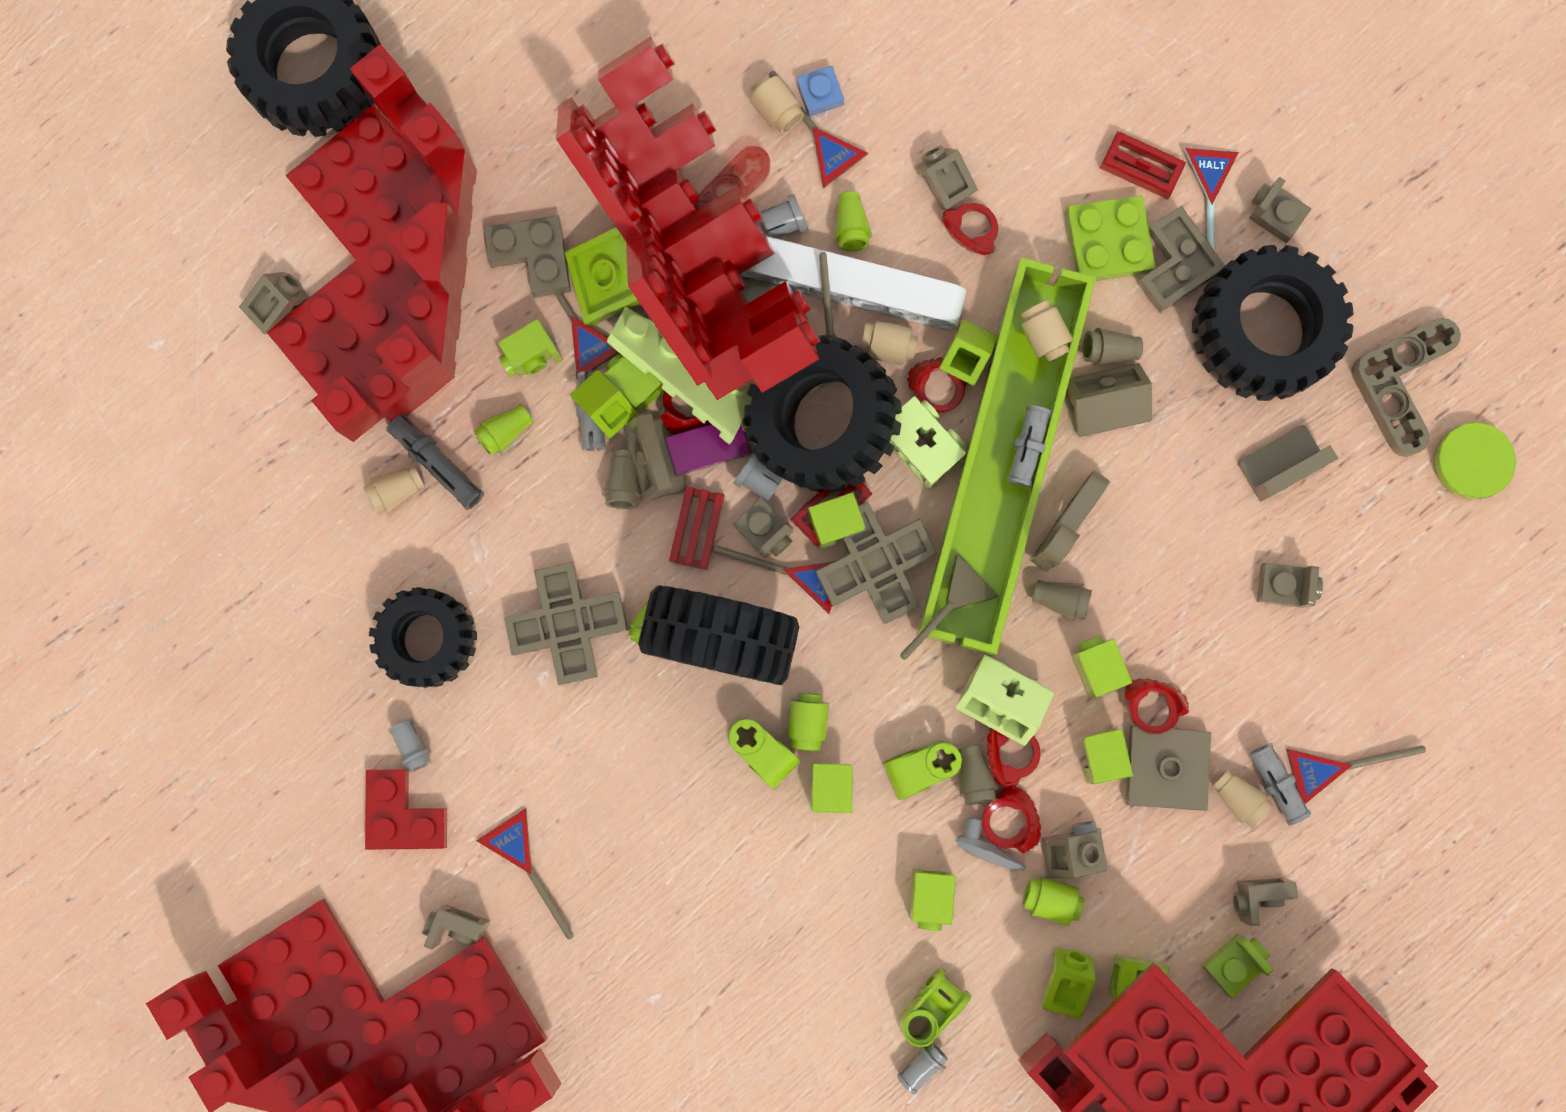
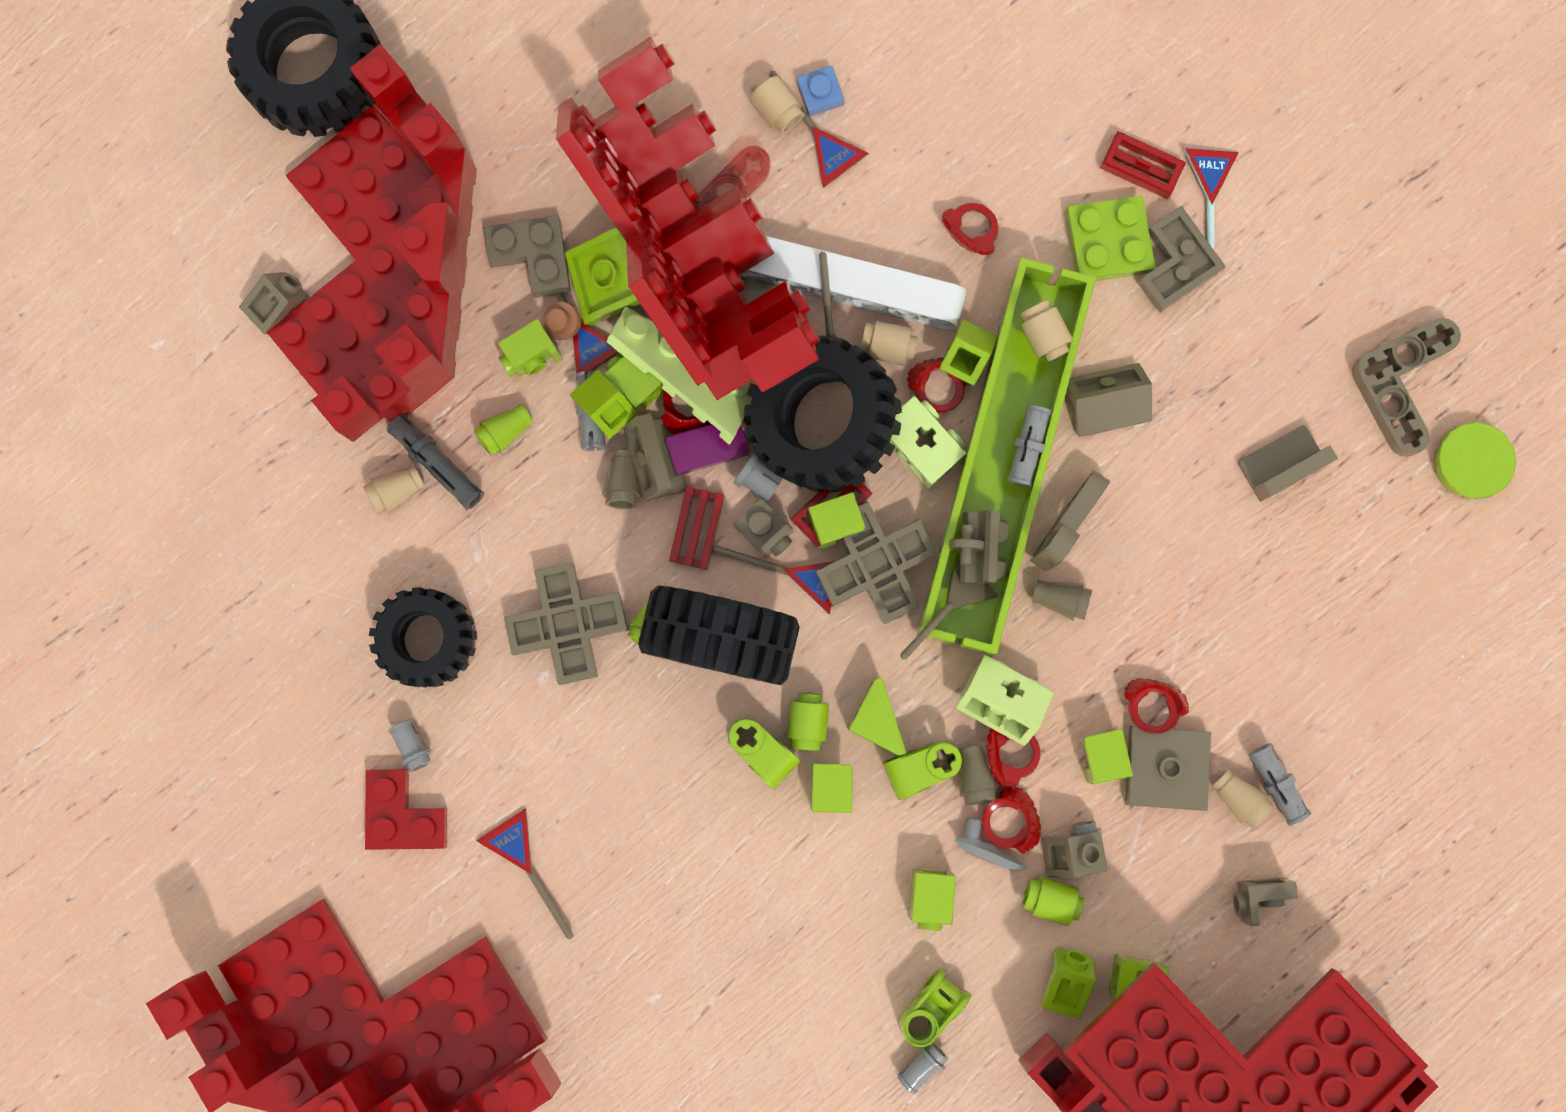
(461, 926): dark tan bracket -> none
(562, 321): none -> nougat plate
(784, 218): light grey bush -> none
(851, 226): lime cone -> none
(877, 721): none -> lime slope
(947, 176): dark tan bracket -> none
(980, 547): none -> dark tan hips
(1100, 666): lime brick -> none
(1110, 347): dark tan cone -> none
(1237, 964): lime bracket -> none
(1278, 210): dark tan bracket -> none
(1289, 585): dark tan bracket -> none
(1306, 288): black tyre -> none
(1316, 773): piece -> none

